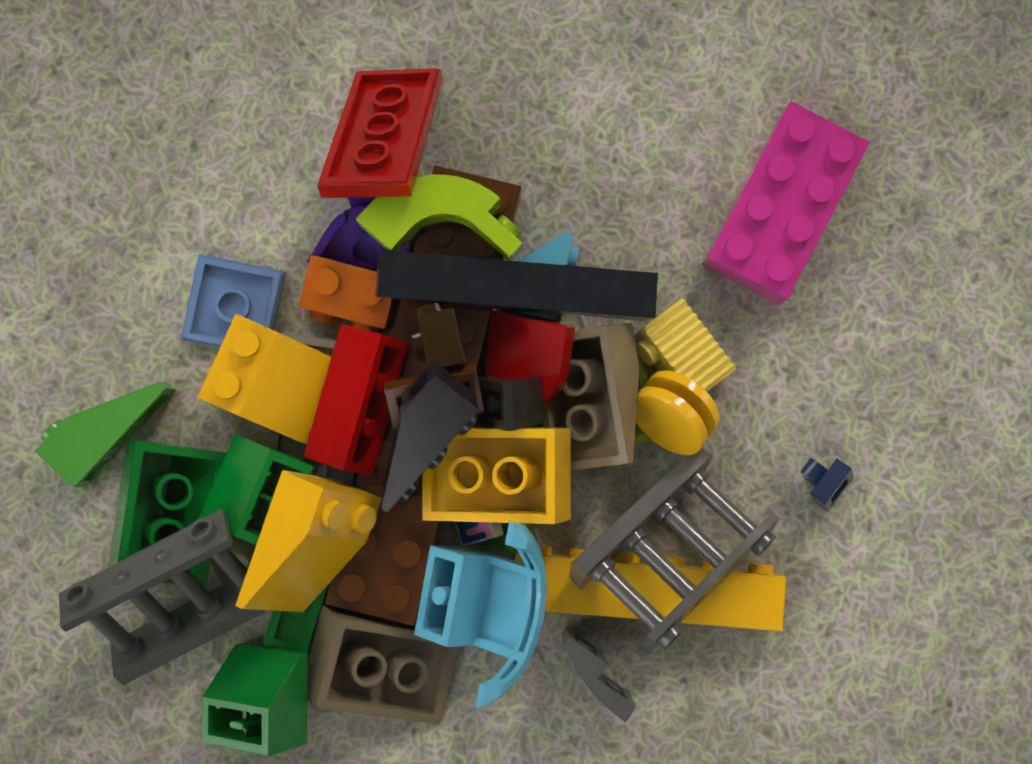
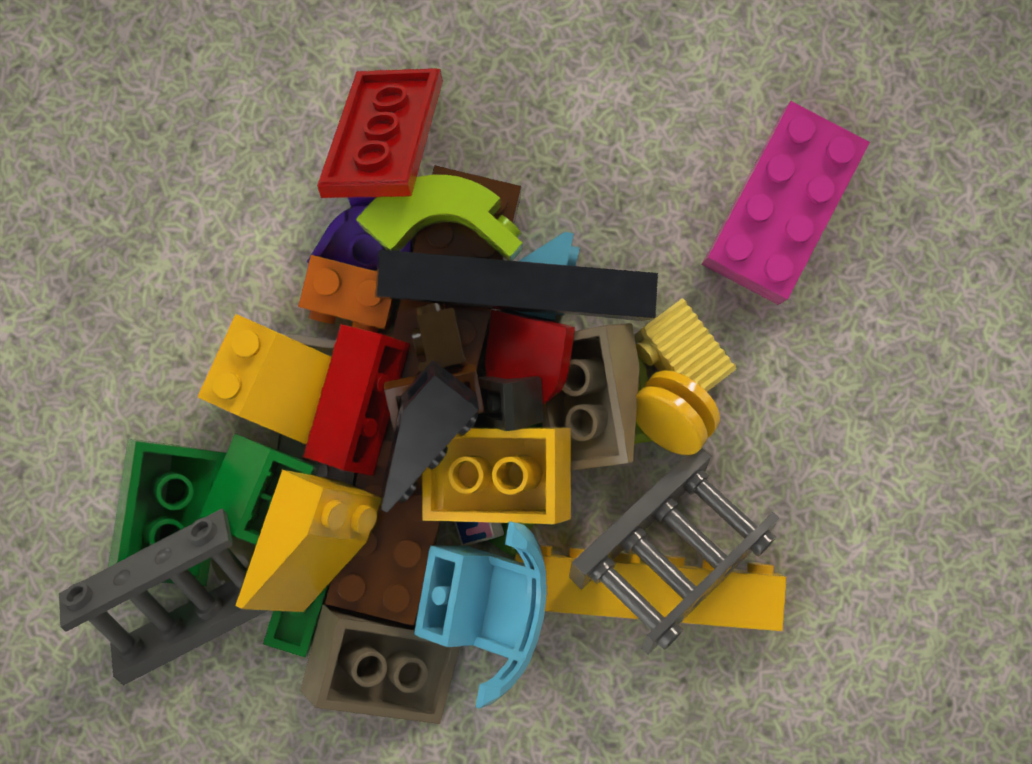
(92, 438): bright green slope -> none
(228, 289): medium blue tile -> none
(258, 701): green slope -> none
(589, 665): dark grey slope -> none
(828, 482): dark blue tile -> none

